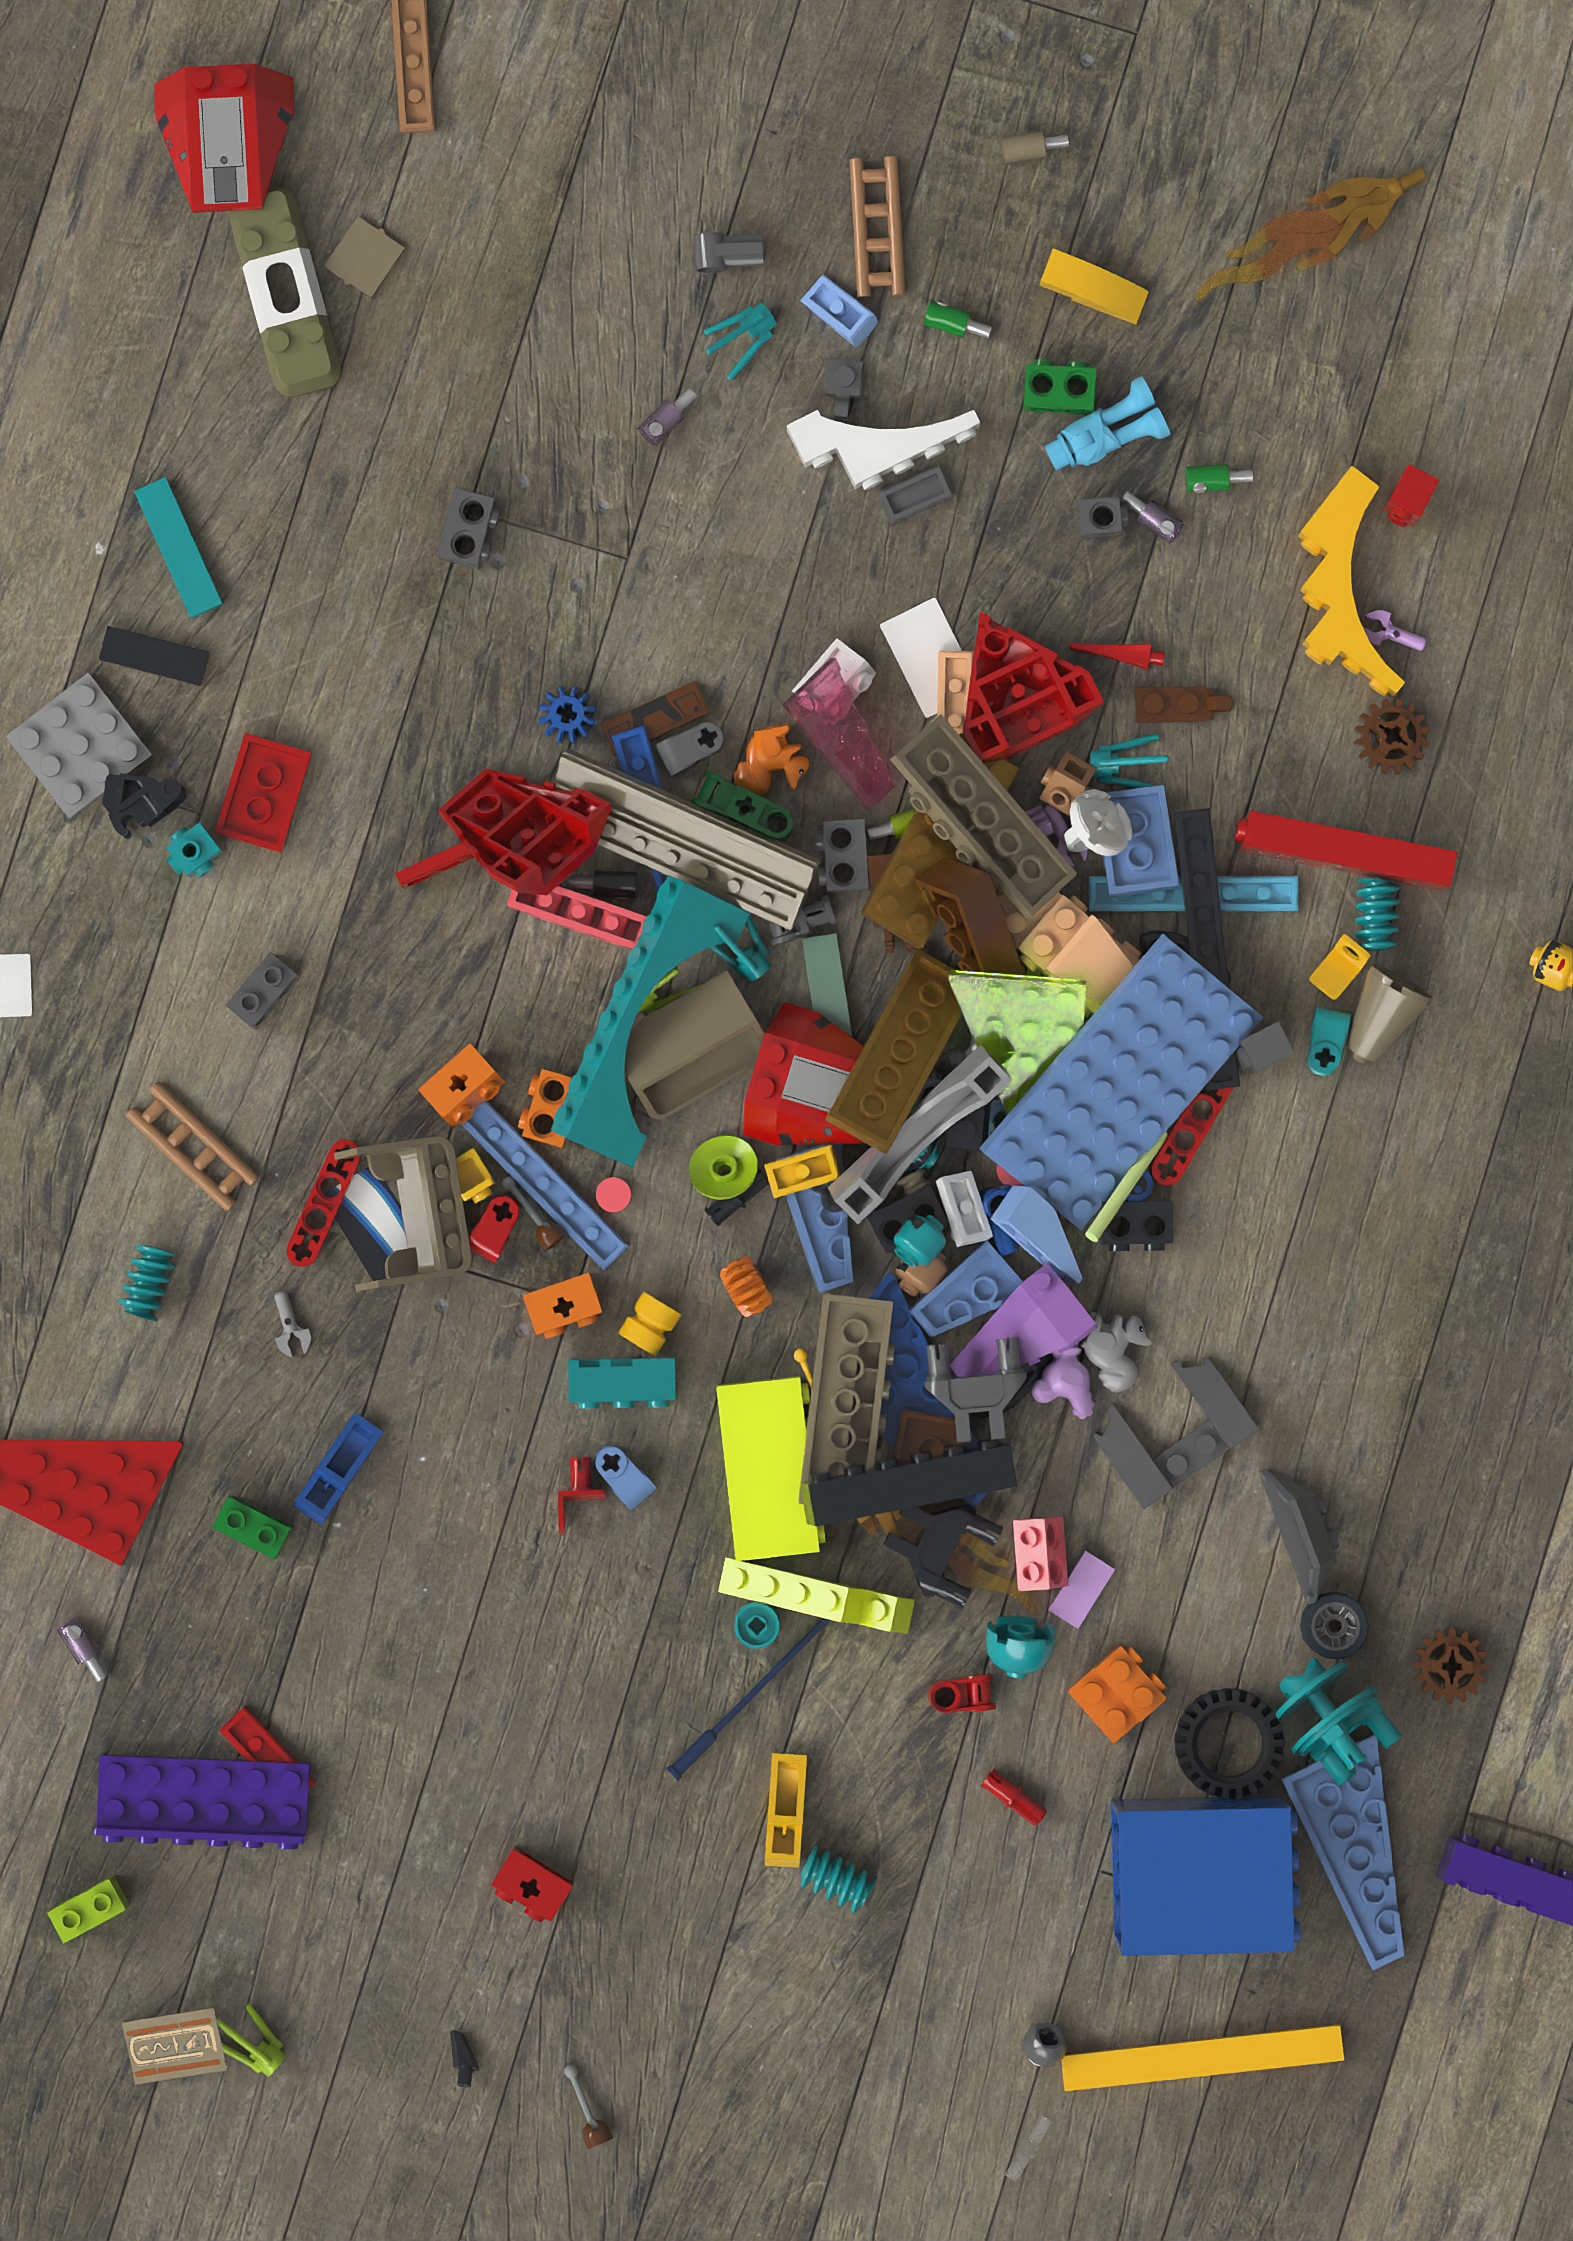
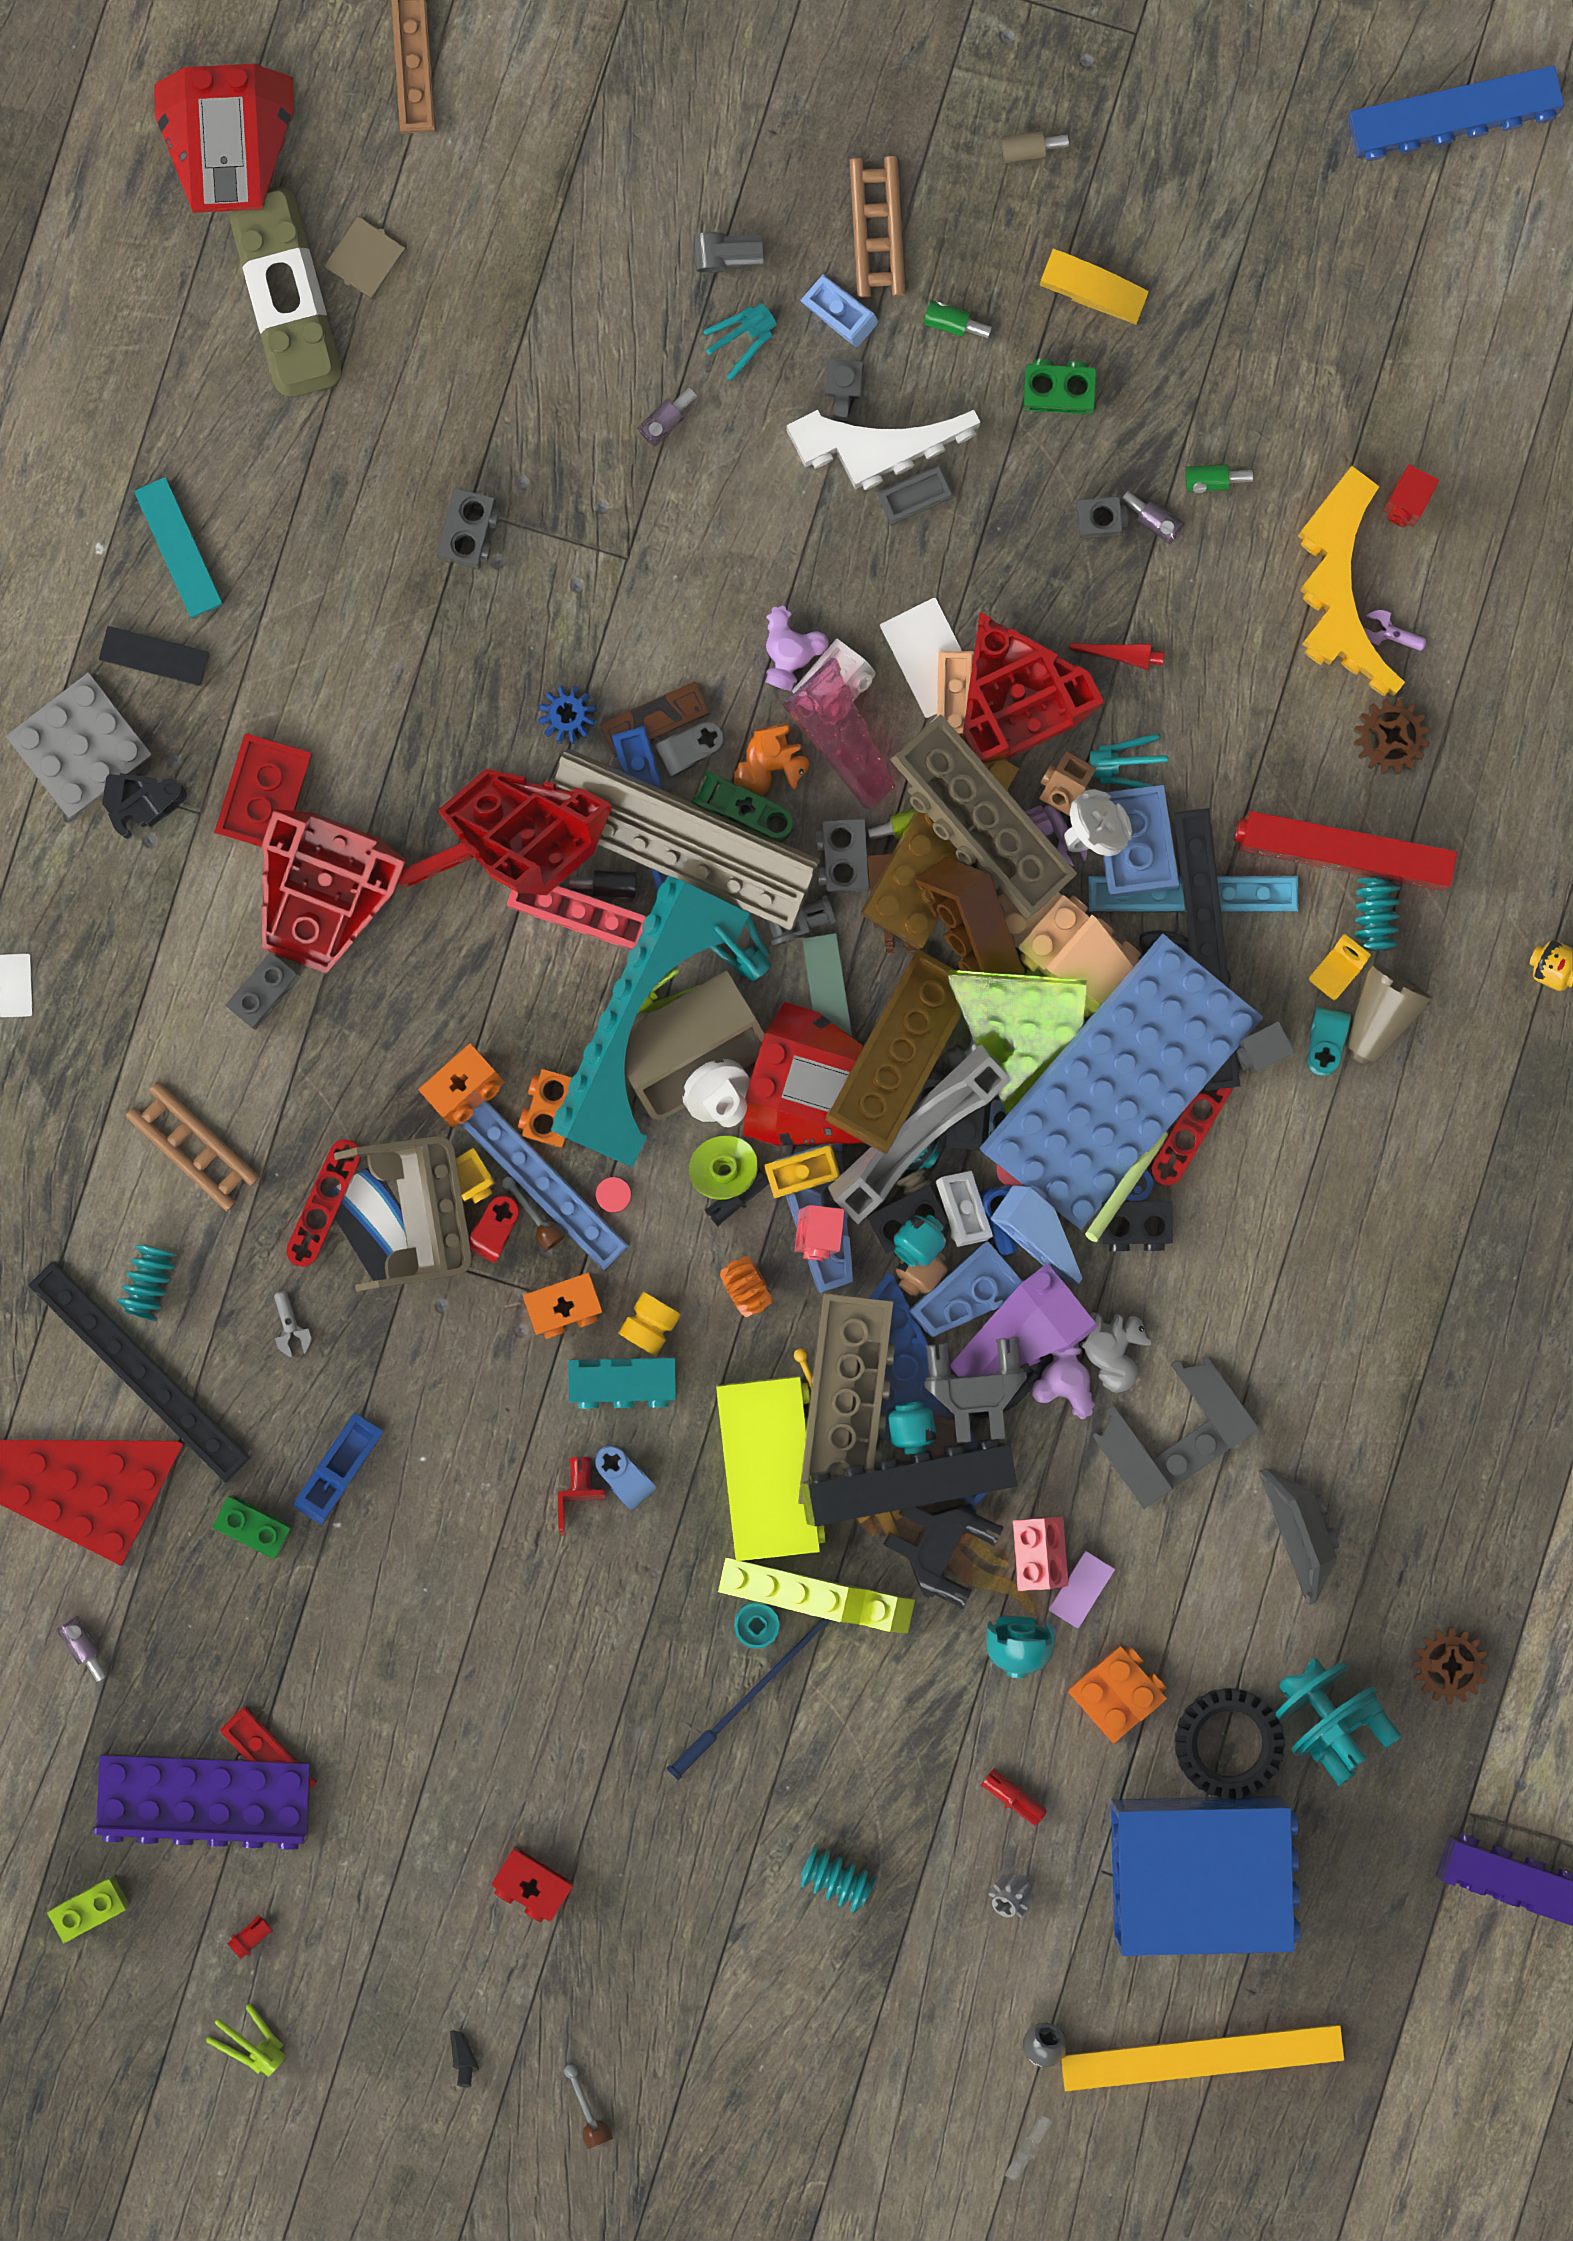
(139, 1371): none -> black tile
(174, 2046): dark tan sticker -> none
(206, 851): teal brick -> none
(249, 1937): none -> red pin
(321, 886): none -> red wedge
(717, 1093): none -> white tile
(785, 1810): yellow slope -> none
(789, 648): none -> lavender animal
(819, 1232): none -> coral brick
(912, 1427): none -> teal head
(964, 1693): red piece -> none
(1011, 1895): none -> light grey gear
(1090, 438): medium azure piece -> none
(1178, 704): reddish brown hinge -> none
(1309, 230): piece -> none
(1347, 1638): wheel -> none
(1354, 1848): medium blue wing -> none
(1456, 112): none -> blue brick

